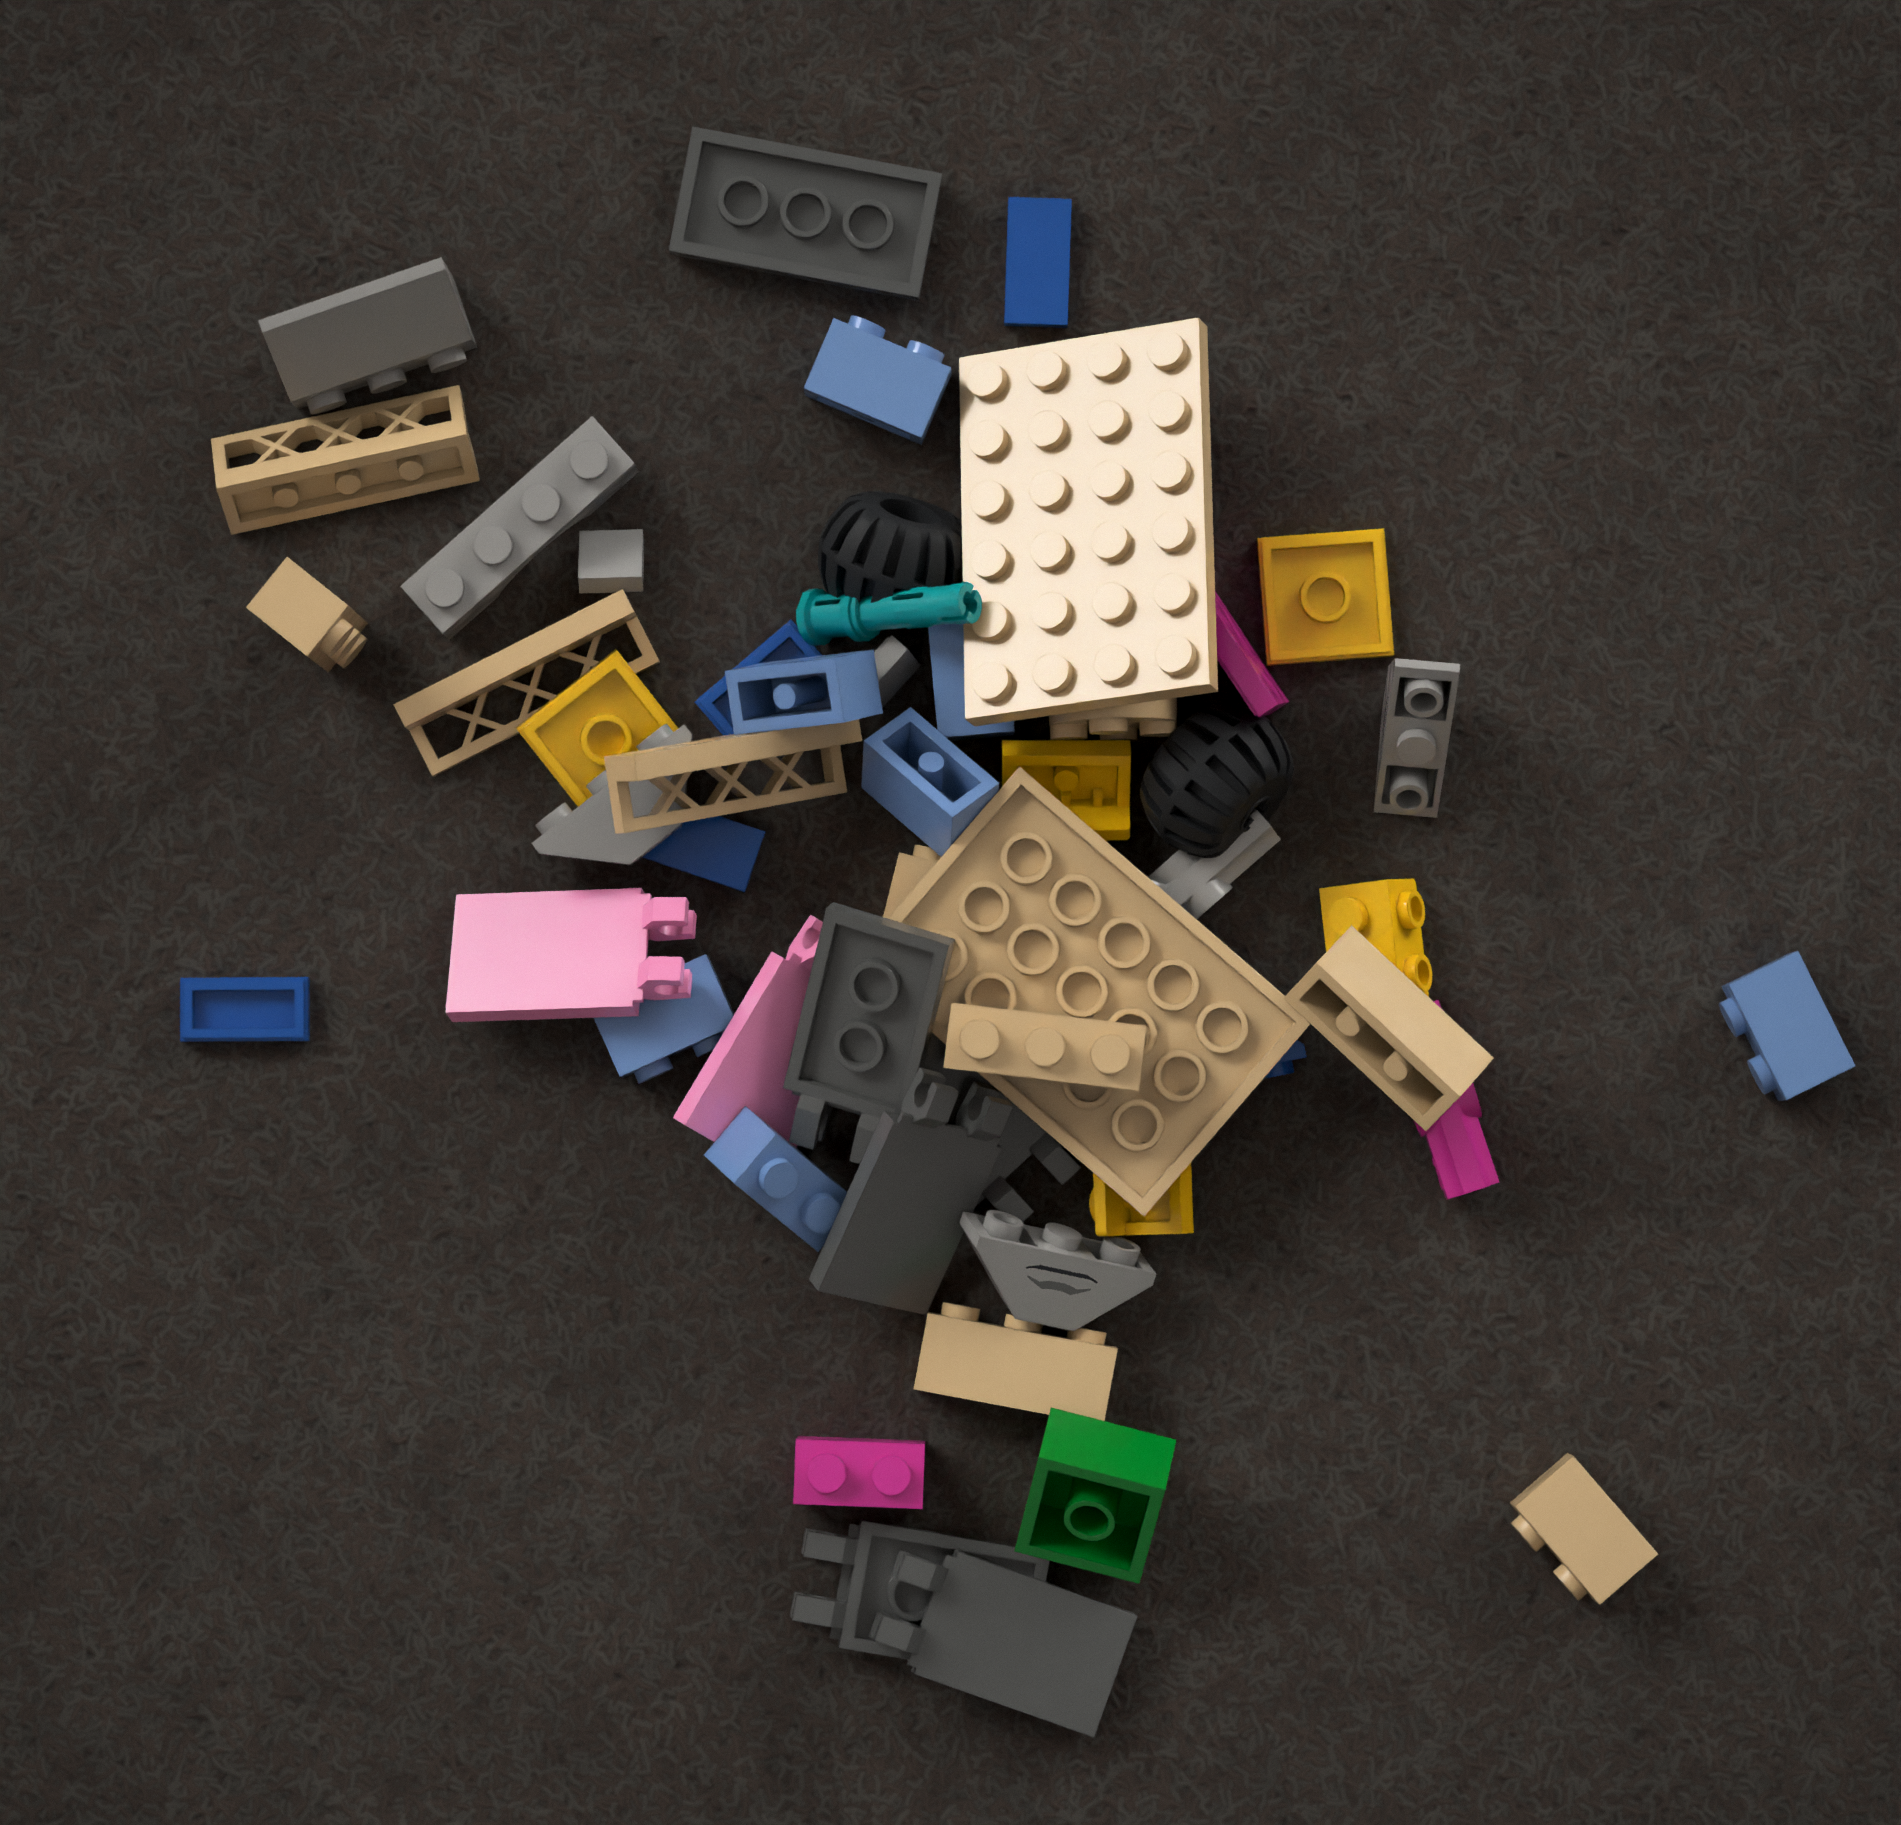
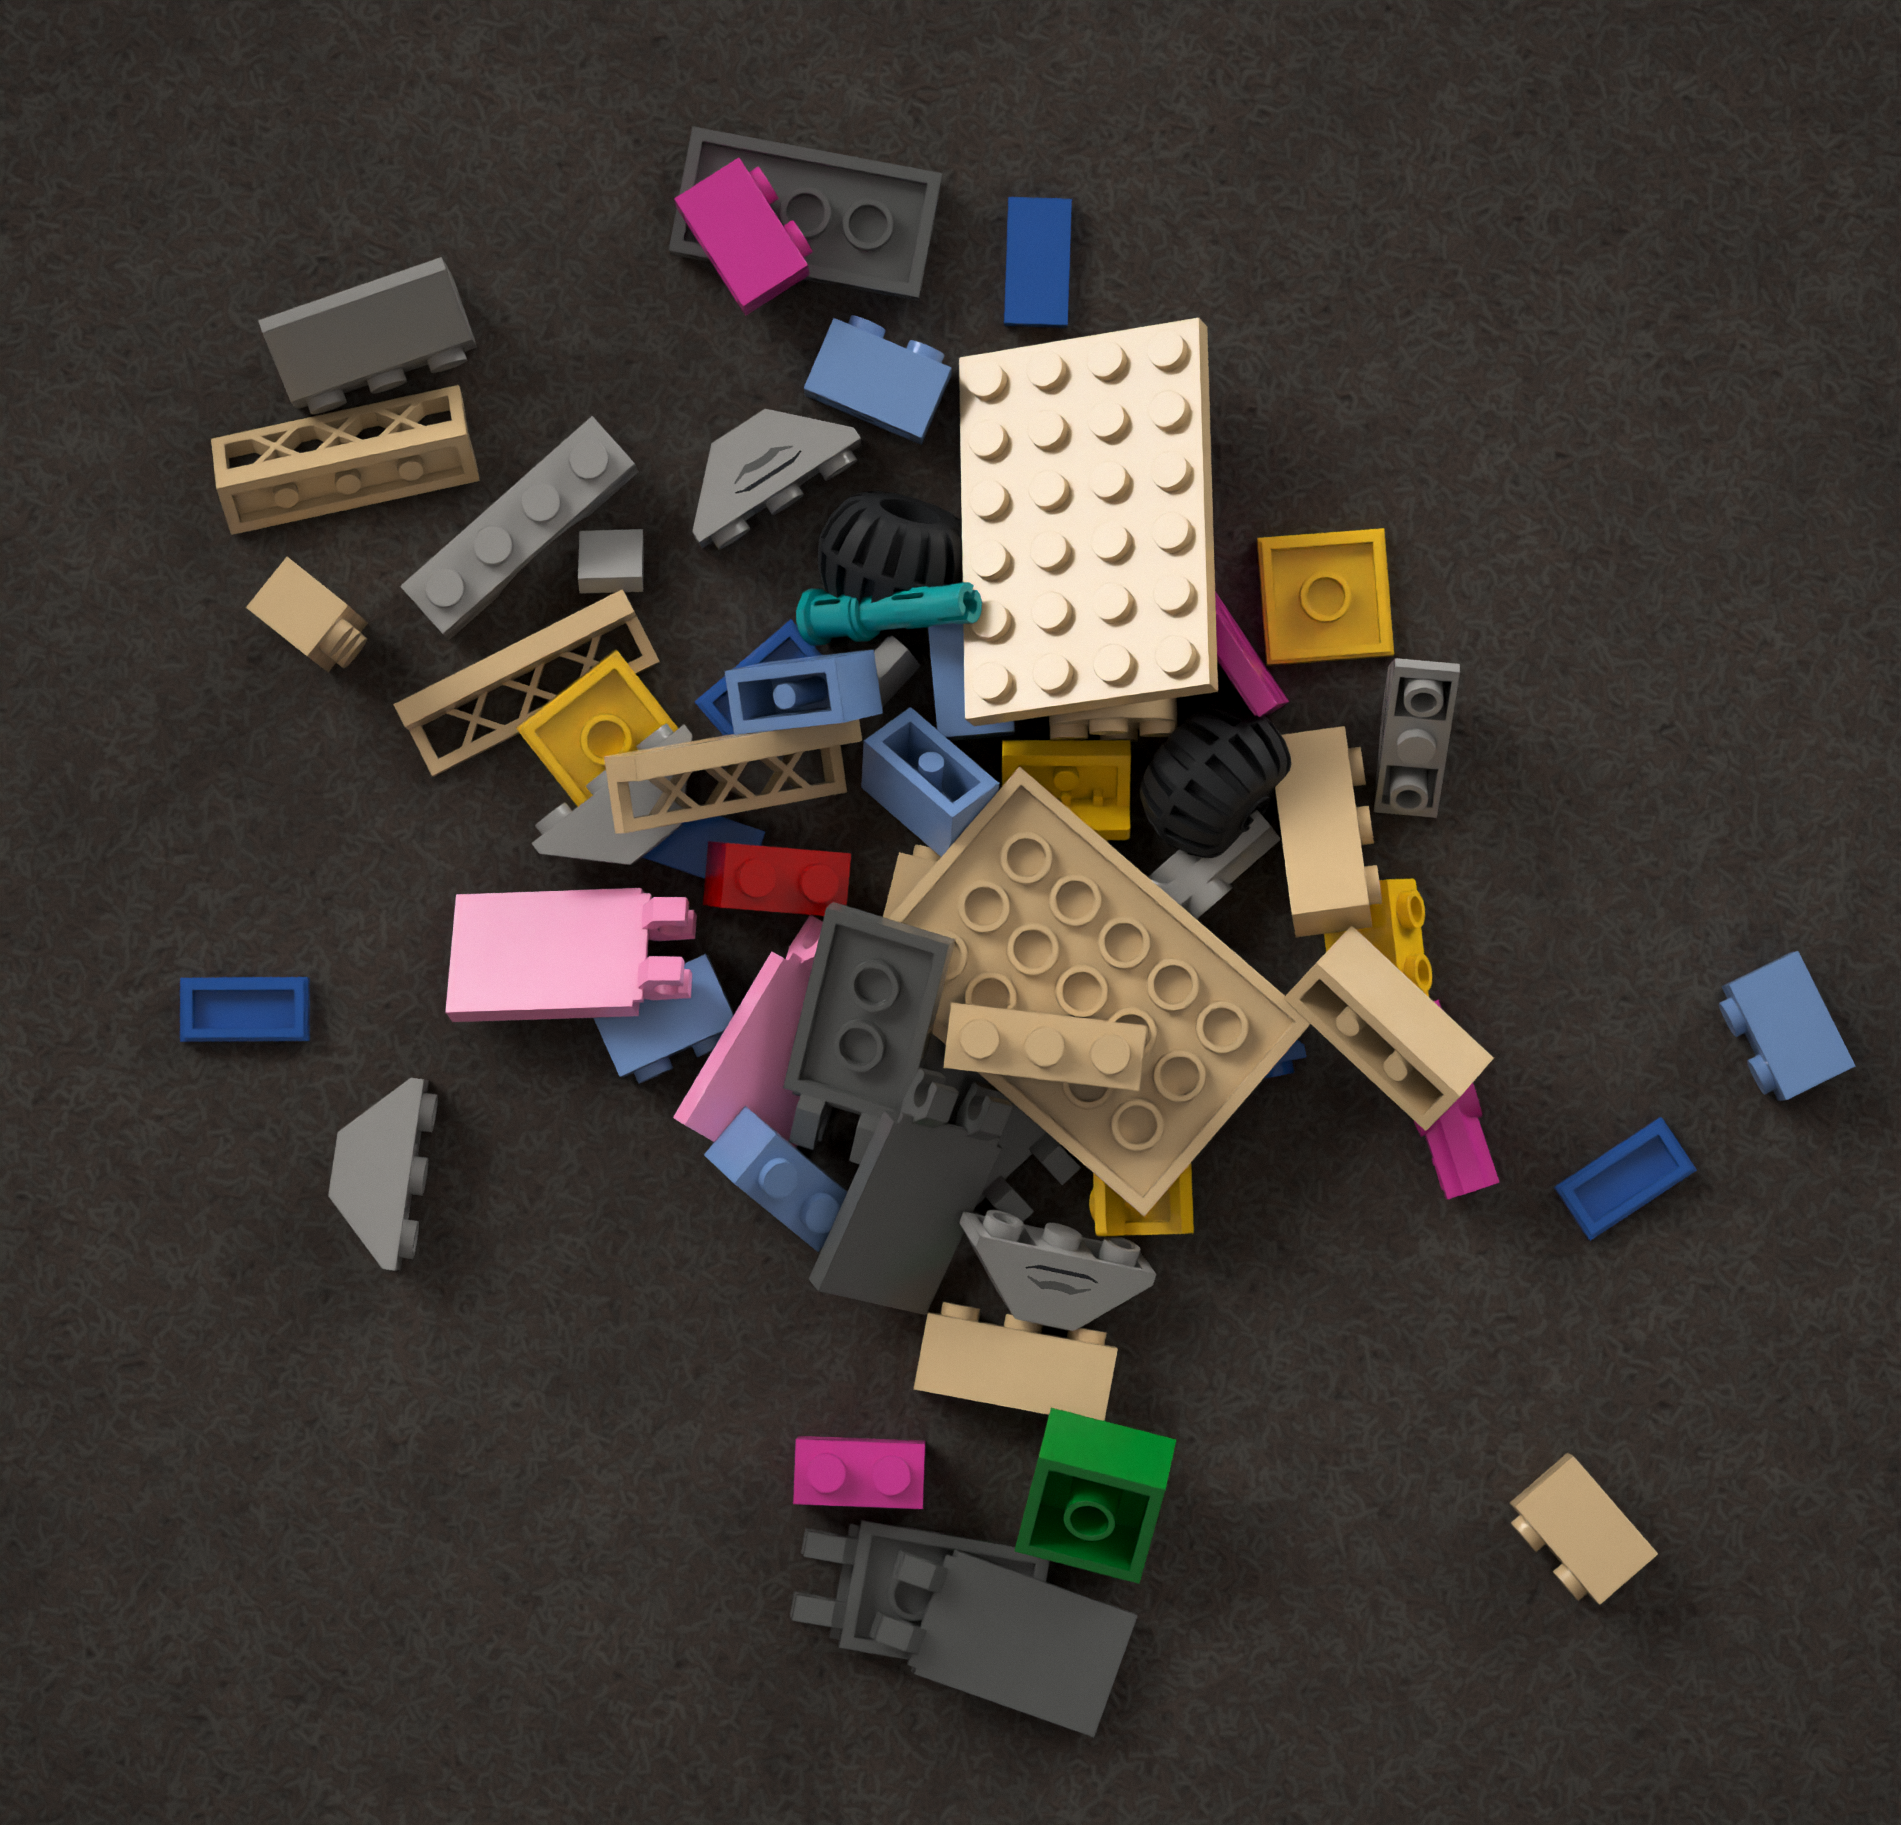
(380, 1170): none -> light grey slope
(743, 234): none -> dark pink brick
(763, 468): none -> light grey slope
(775, 878): none -> red brick
(1326, 834): none -> tan brick
(1625, 1178): none -> blue tile

